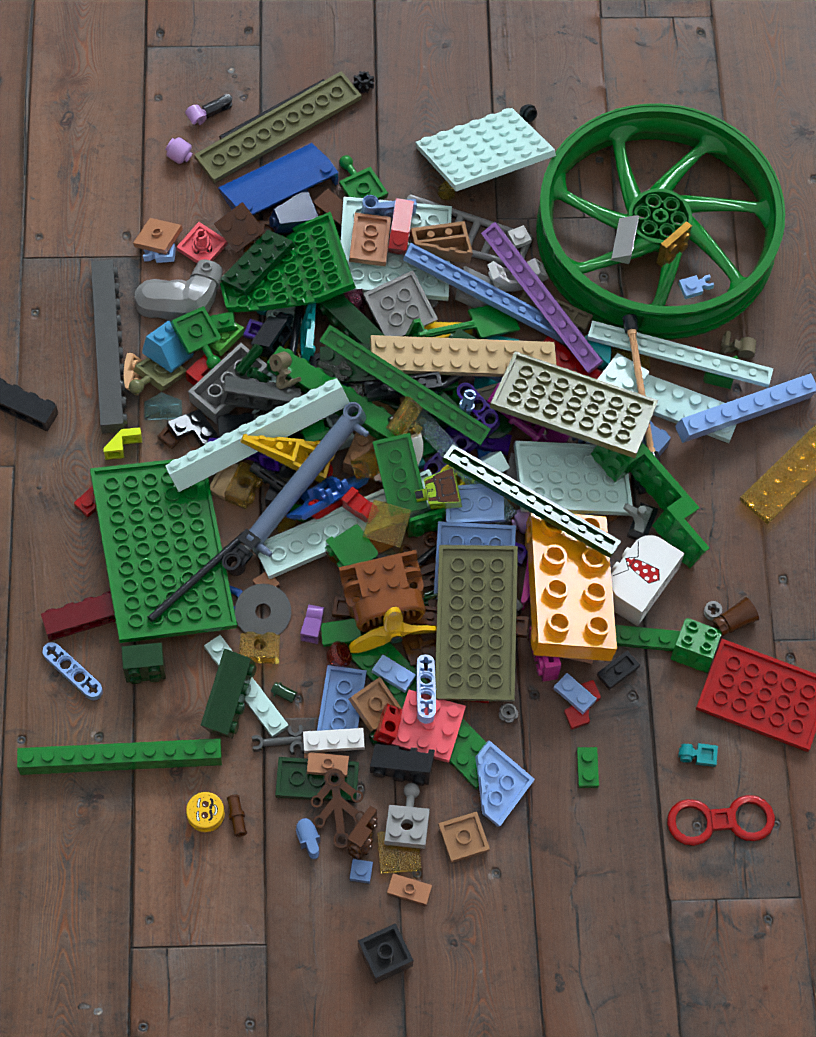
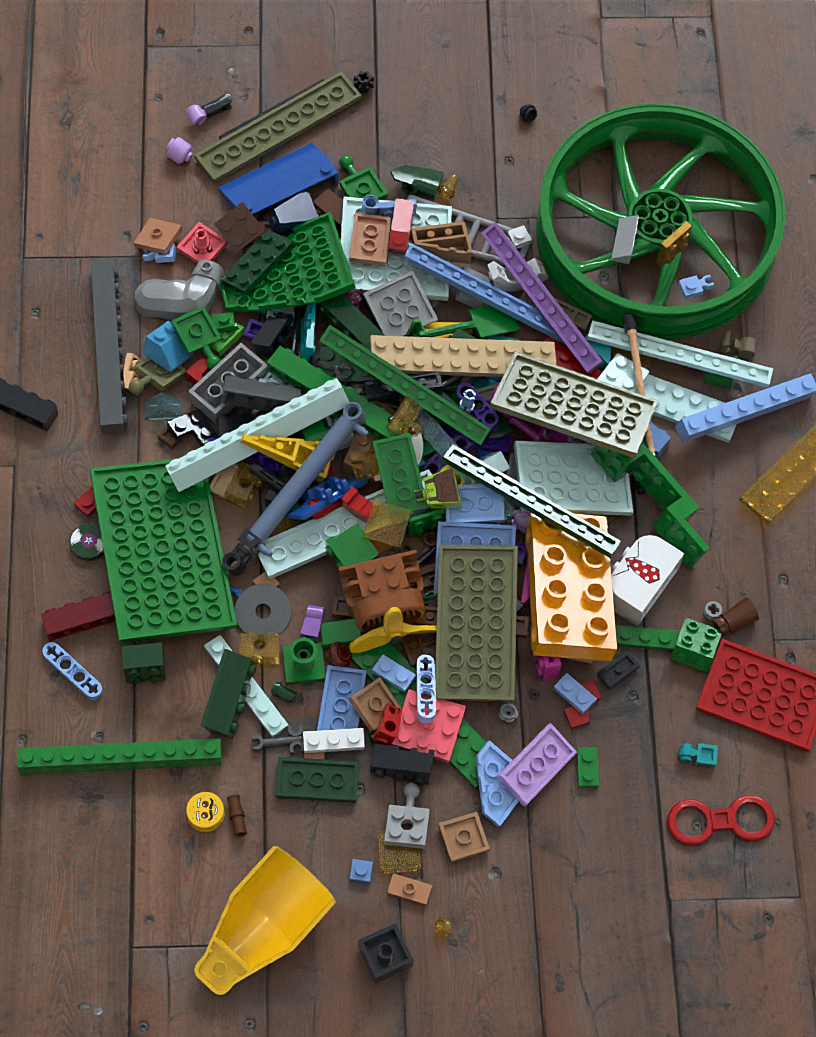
(86, 542): none -> dark green tile
(115, 447): neon yellow slope -> none
(193, 580): black piece -> none
(248, 360): dark green axle -> none
(254, 373): dark green pin -> none
(263, 920): none -> yellow windscreen
(284, 361): dark tan leg -> none
(303, 661): none -> green plant
(308, 837): medium blue arm -> none
(320, 763): nougat plate -> none
(337, 803): reddish brown plant -> none
(361, 837): reddish brown plate -> none
(418, 179): none -> dark green panel
(442, 927): none -> clear yellow plate
(484, 149): light aqua plate -> none
(536, 764): none -> lavender tile
(642, 519): piece -> none

